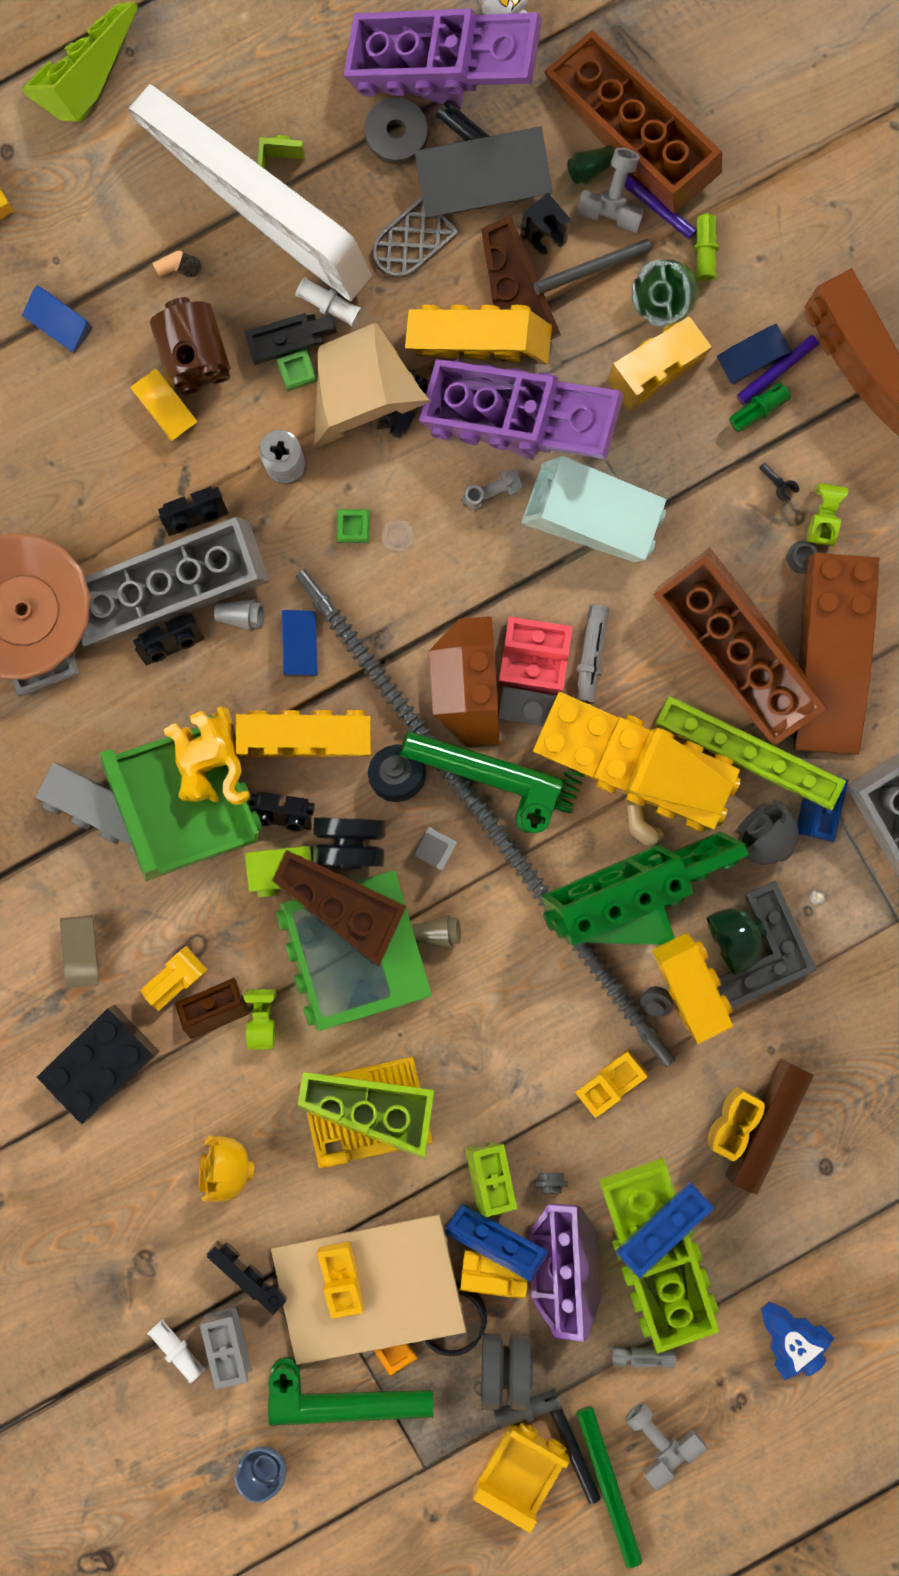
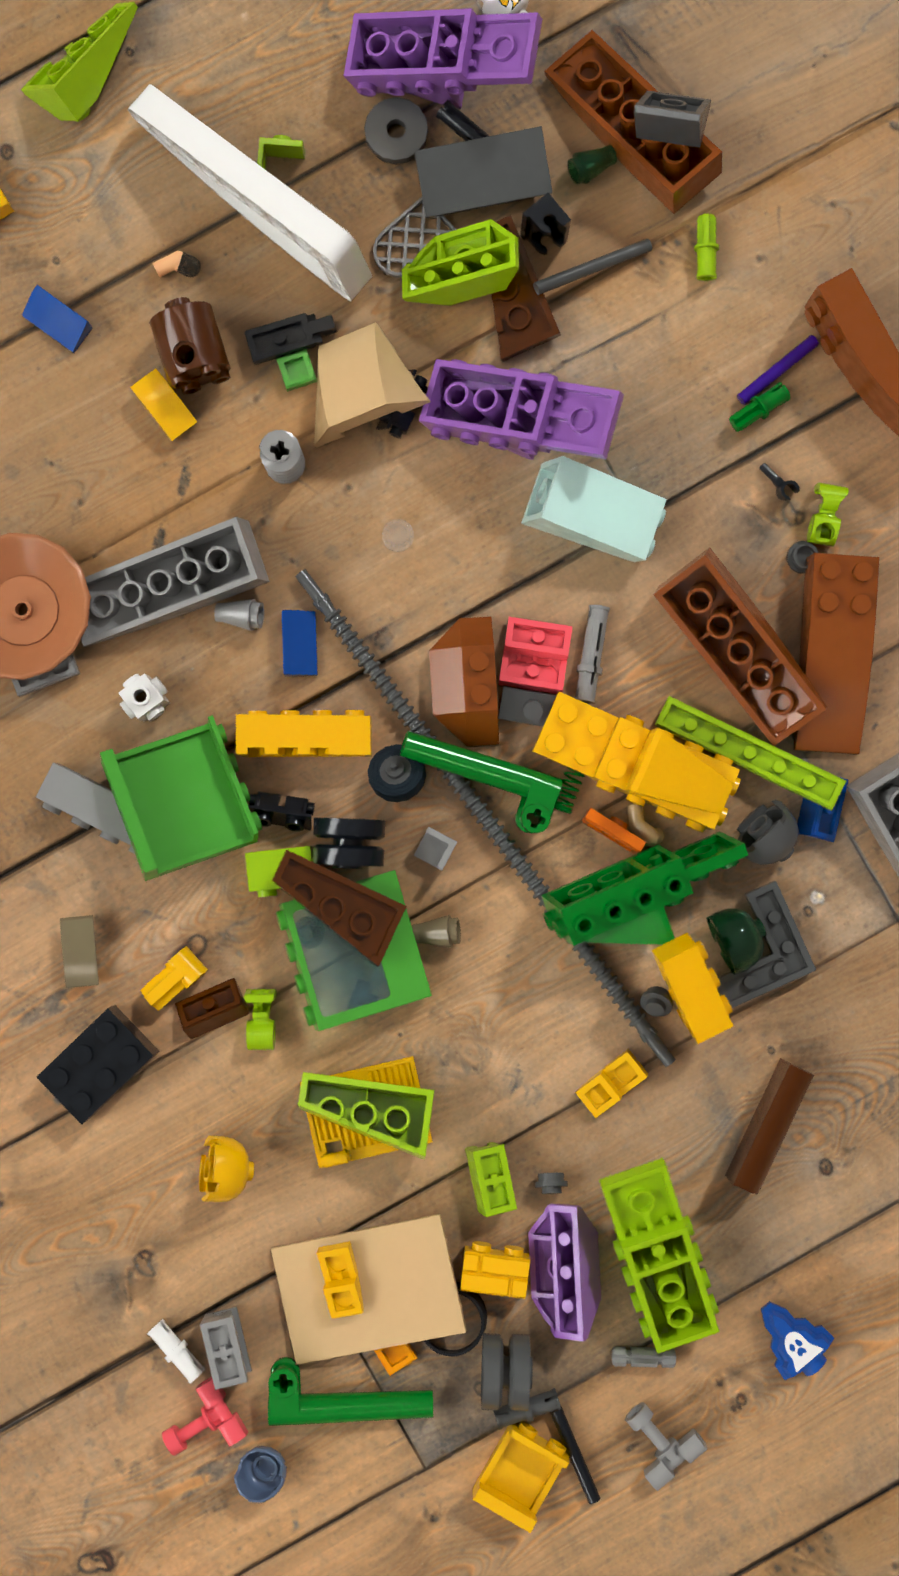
(155, 646): black hinge -> none
(155, 699): none -> white brick
(200, 755): yellow animal -> none
(206, 507): black hinge -> none
(214, 1415): none -> coral bar
(247, 1278): black hinge -> none
(328, 301): white pin -> none
(353, 525): bright green tile -> none
(462, 265): none -> lime wedge
(475, 494): light grey bar -> none
(478, 333): yellow wedge -> none
(496, 1242): blue tile -> none
(609, 1487): green axle -> none
(612, 202): light grey bar -> none
(614, 830): none -> orange plate
(658, 207): dark purple bar -> none
(658, 362): yellow wedge -> none
(664, 1229): blue tile -> none
(665, 292): clear green cylinder -> none
(671, 118): none -> dark grey slope
(731, 1131): yellow brick -> none
(754, 353): dark blue slope -> none

